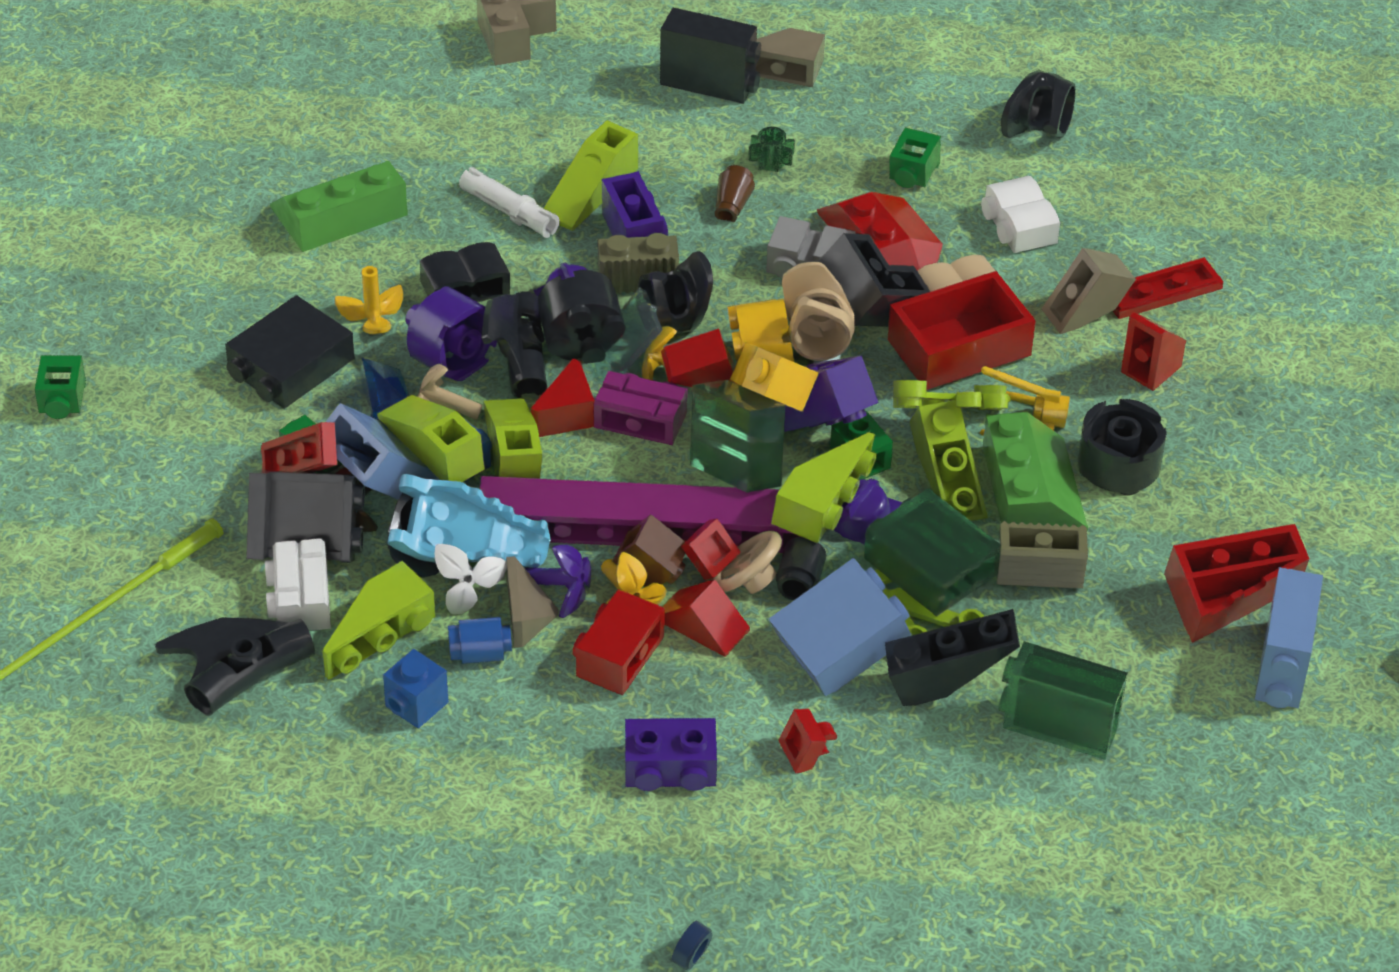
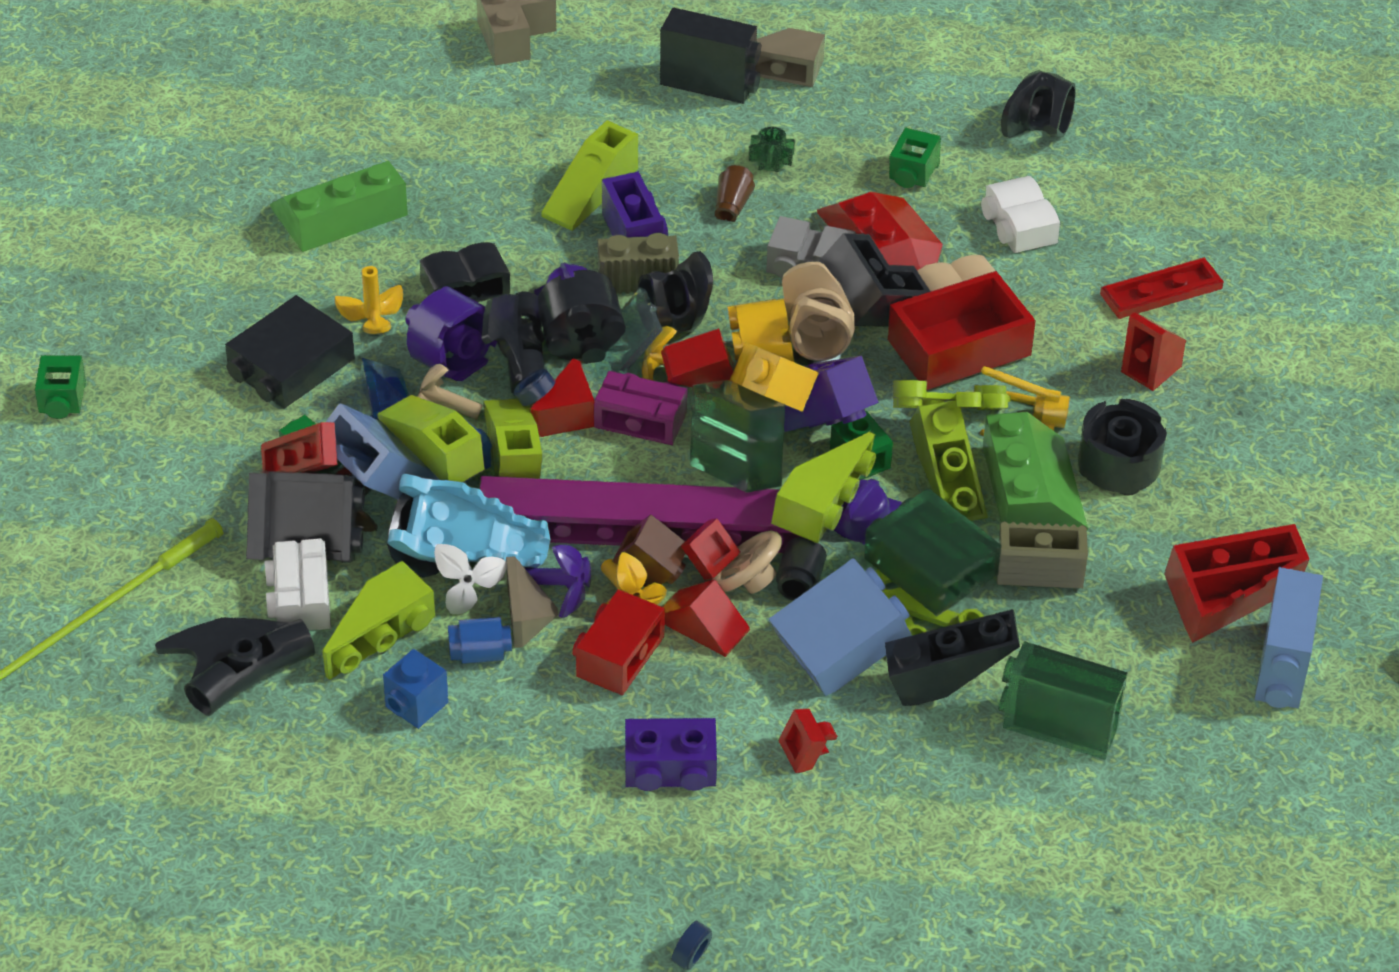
(519, 208): white pin -> none
(534, 387): none -> dark blue tile
(1088, 290): dark tan slope -> none

